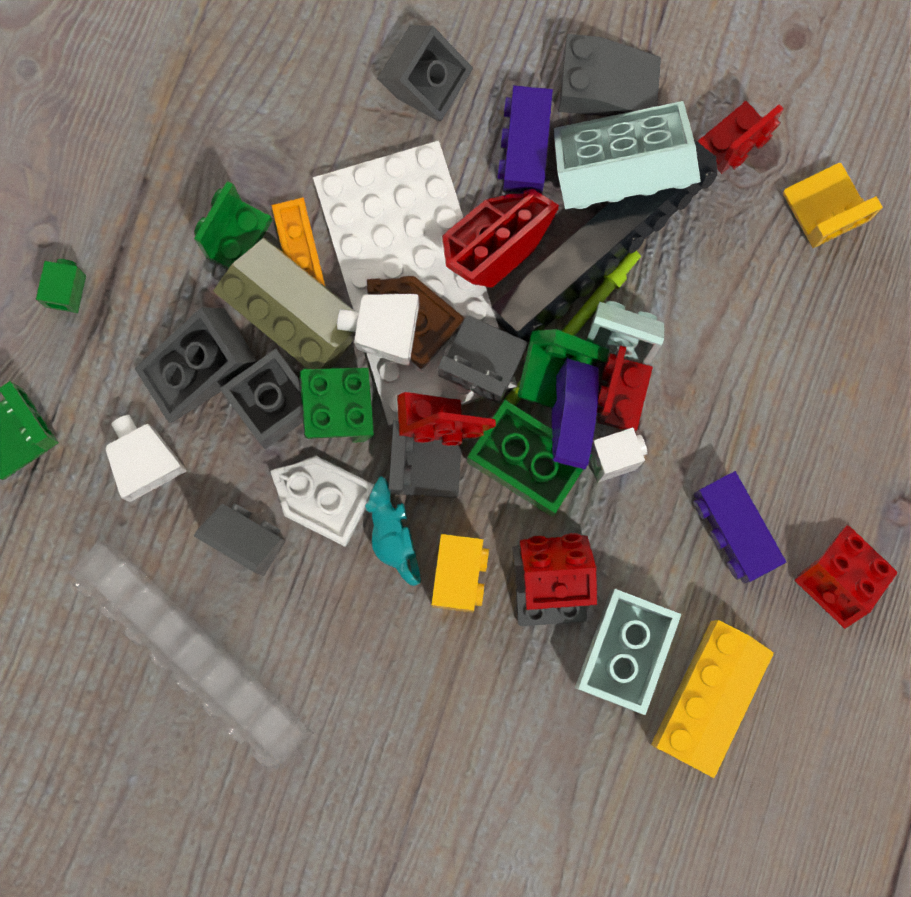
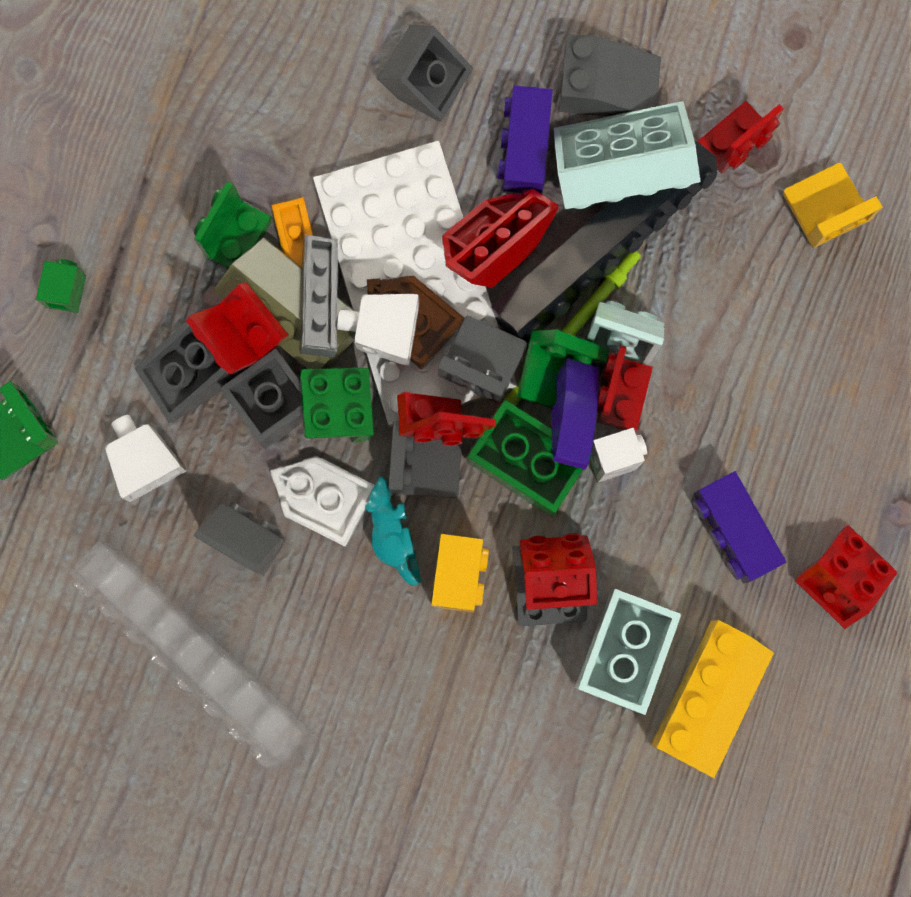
(238, 329): none -> red bracket
(319, 296): none -> tile

